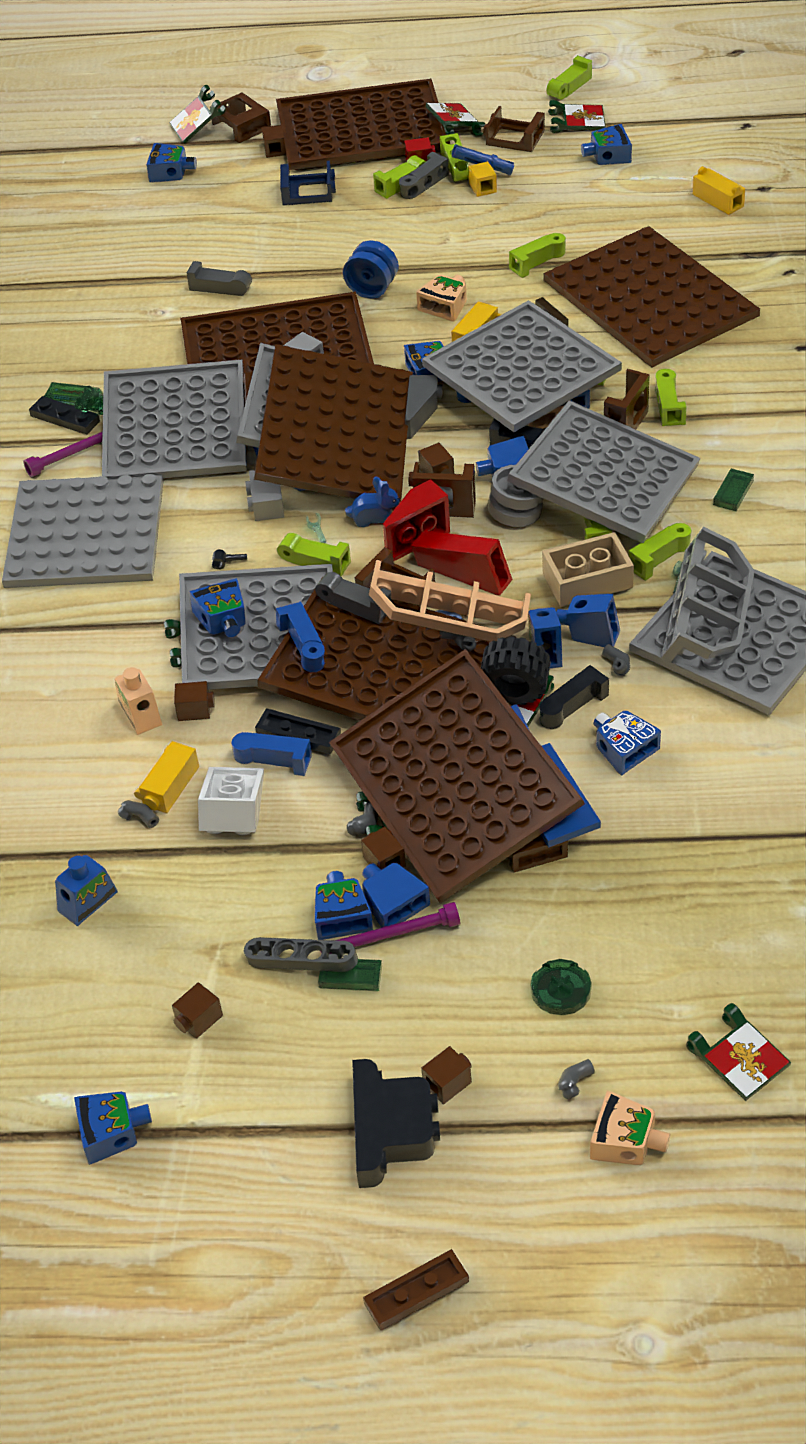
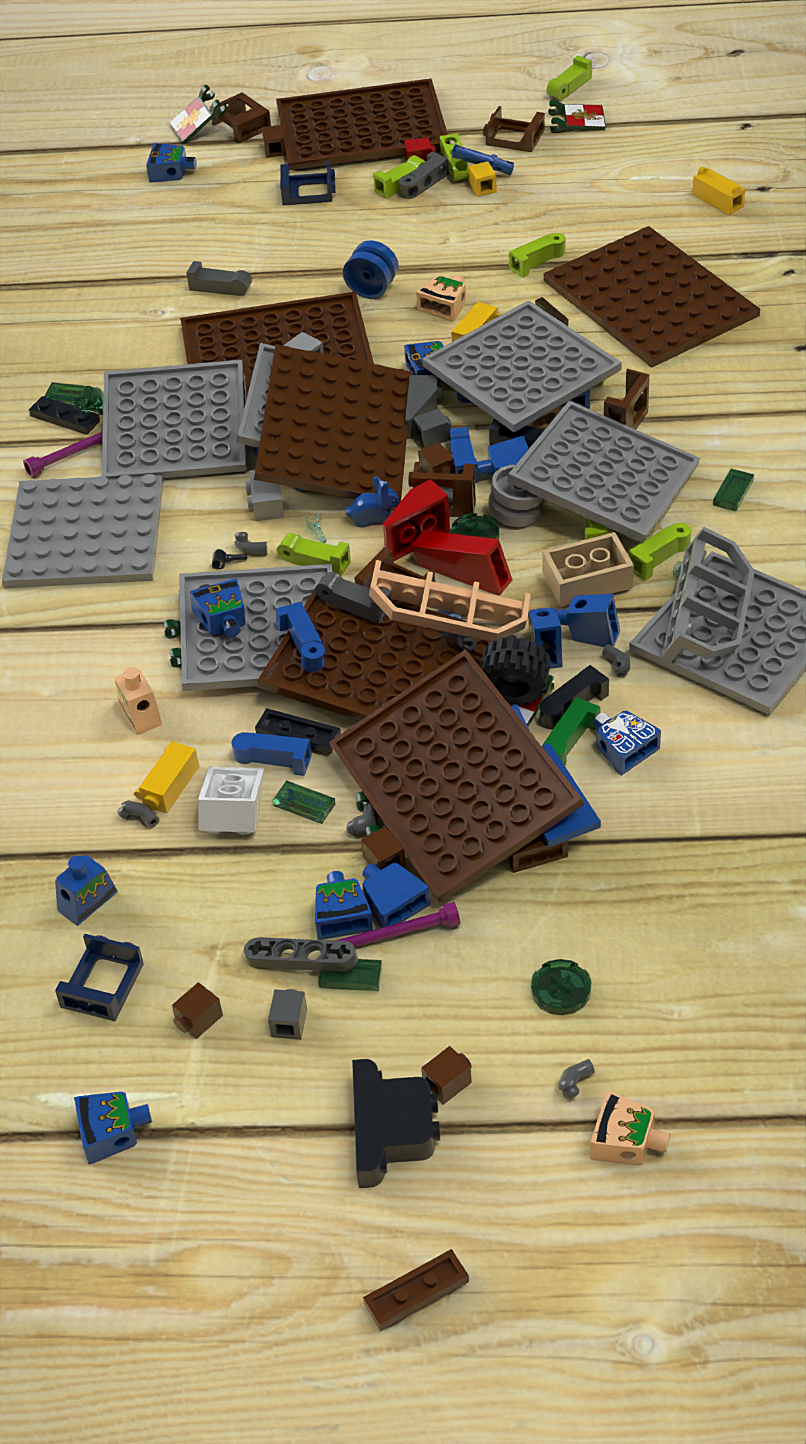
(93, 1002): none -> dark blue window
(193, 701): reddish brown brick -> none
(249, 547): none -> dark grey arm
(287, 1014): none -> dark grey brick
(304, 802): none -> clear green tile
(431, 428): none -> dark grey brick
(454, 115): flag -> none
(462, 450): none -> blue leg
(476, 526): none -> clear green tile
(572, 726): none -> green leg
(609, 146): blue torso -> none
(670, 409): lime leg -> none
(742, 1056): flag -> none

